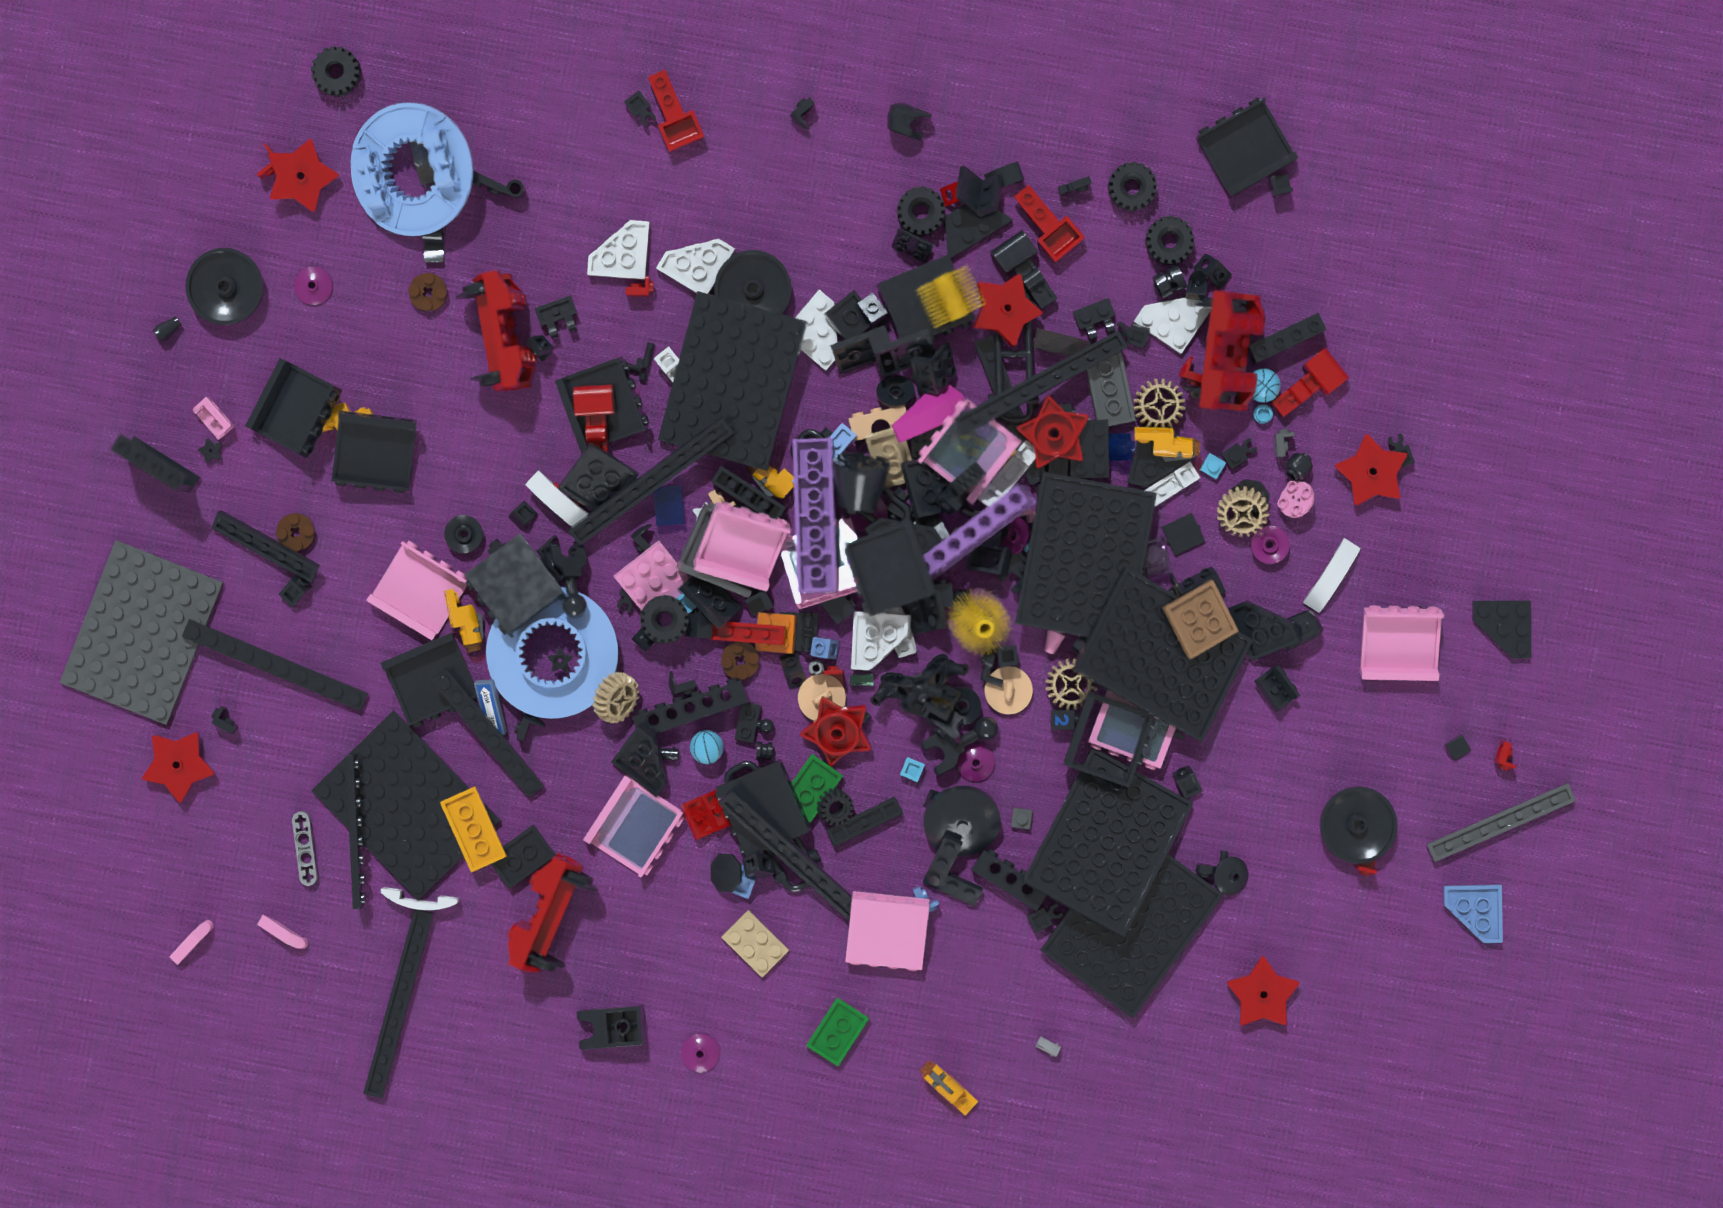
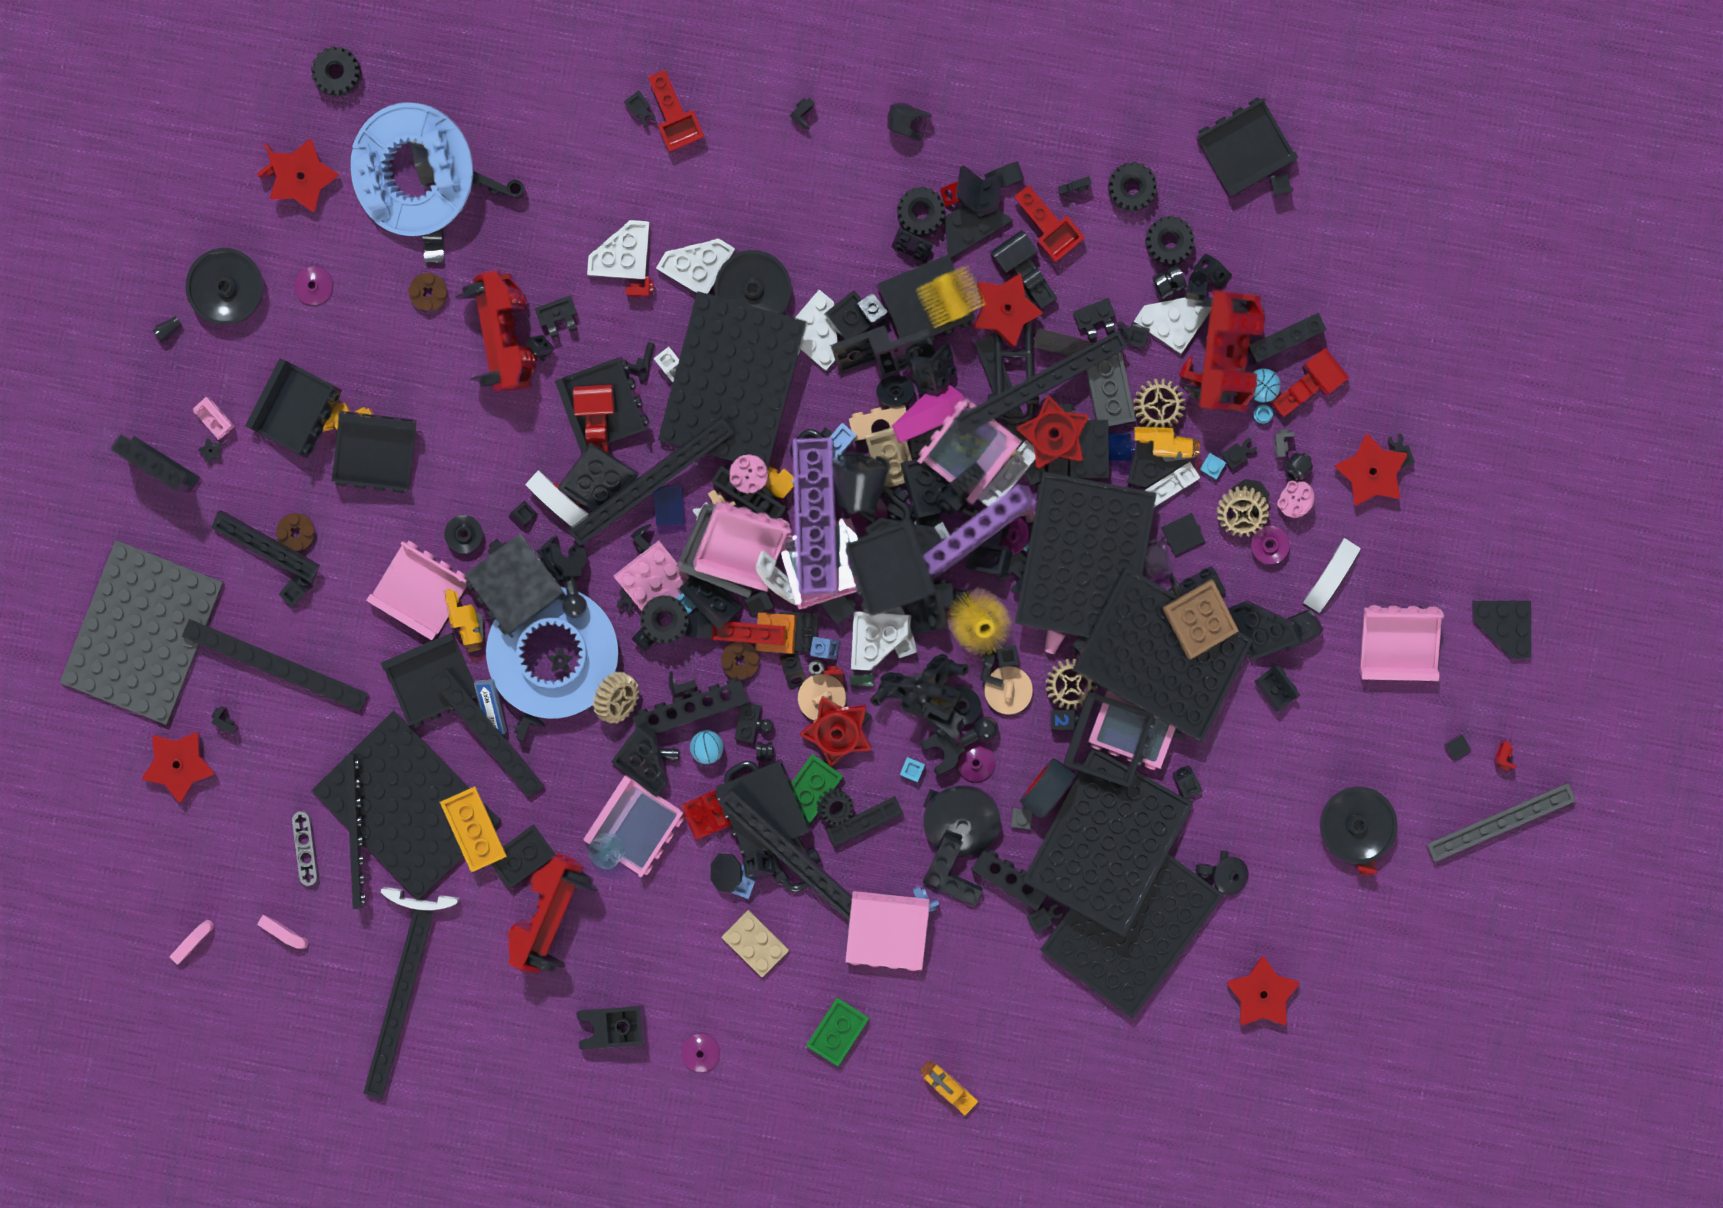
(612, 846): none -> clear light blue wheel
(740, 470): none -> bright pink plate
(774, 577): none -> white slope
(1047, 788): none -> black wheel
(1048, 1046): light grey pin -> none
(1477, 908): medium blue plate -> none

